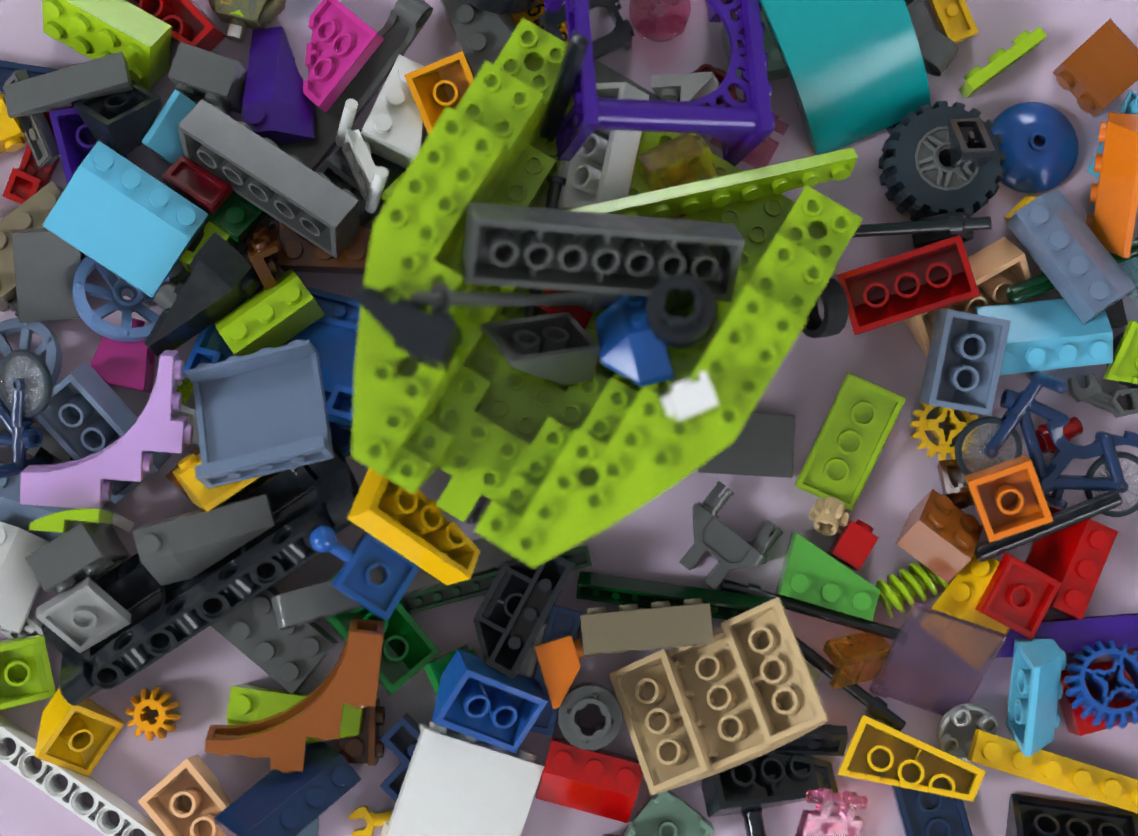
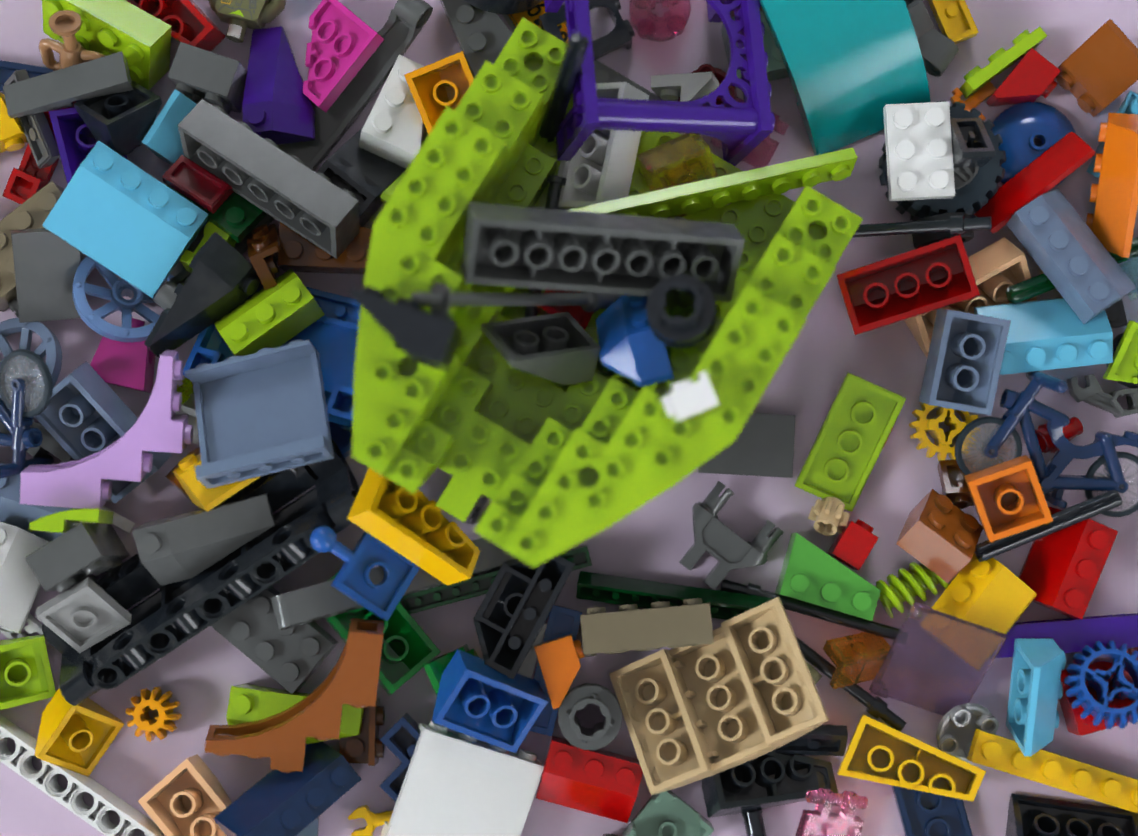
(66, 24): none -> medium nougat piece
(357, 152): white plate -> none
(835, 312): black tyre -> none
(919, 151): none -> white plate
(975, 99): none -> orange piece
(1018, 596): red tile -> none
(1026, 82): none -> red slope
(1036, 179): none -> red slope

